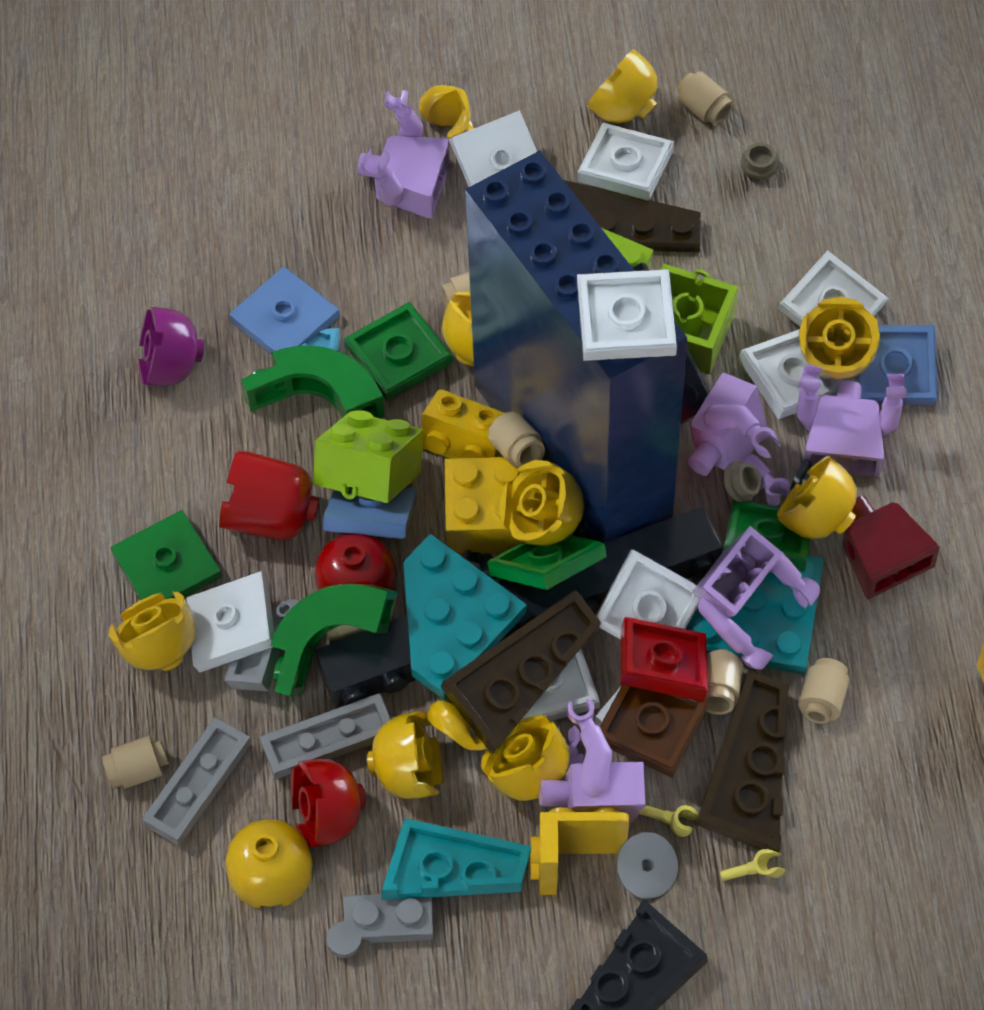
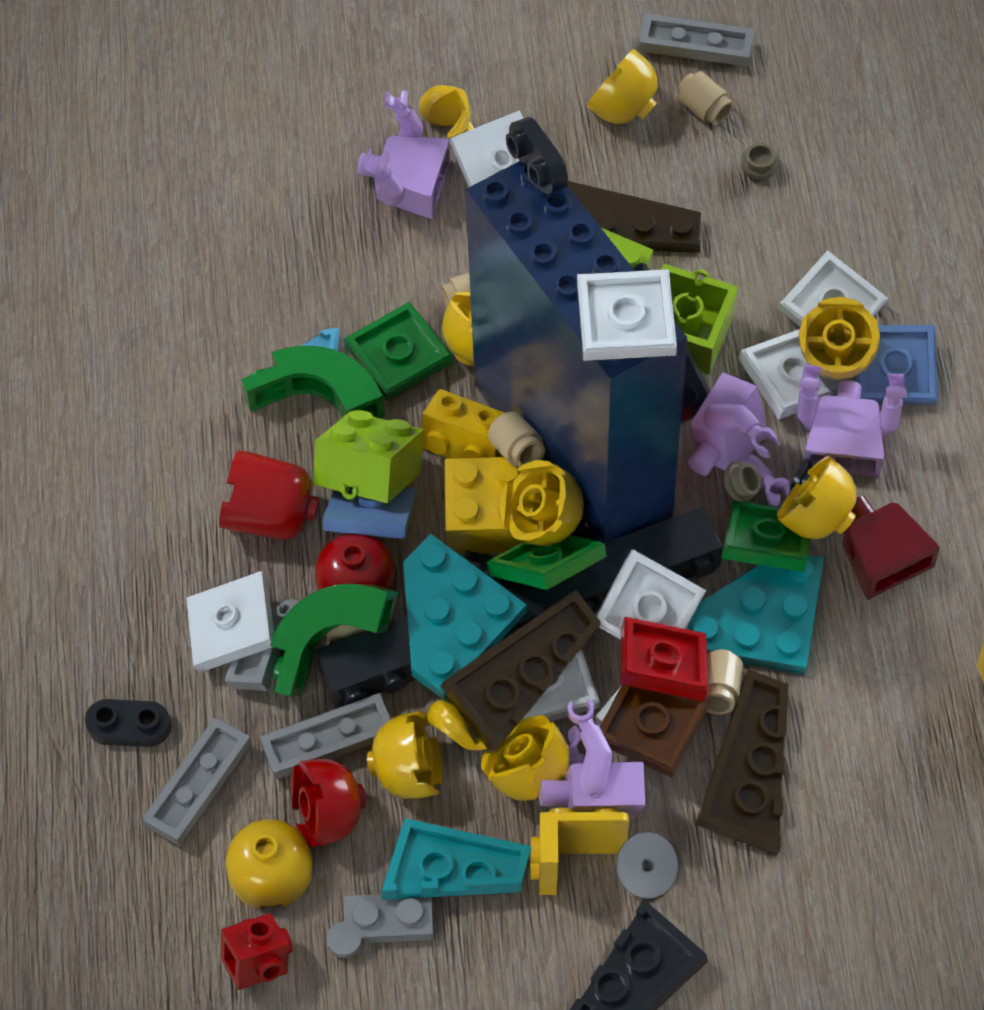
(126, 725): none -> black plate
(135, 762): tan brick -> none
(155, 632): yellow cylinder -> none
(166, 559): green plate -> none
(169, 347): magenta cylinder -> none
(255, 951): none -> red brick
(284, 312): medium blue plate -> none
(542, 159): none -> black plate
(625, 161): white plate -> none
(672, 818): light yellow hand -> none
(696, 40): none -> light grey plate
(735, 579): lavender torso -> none
(758, 865): light yellow hand -> none
(824, 691): tan brick -> none

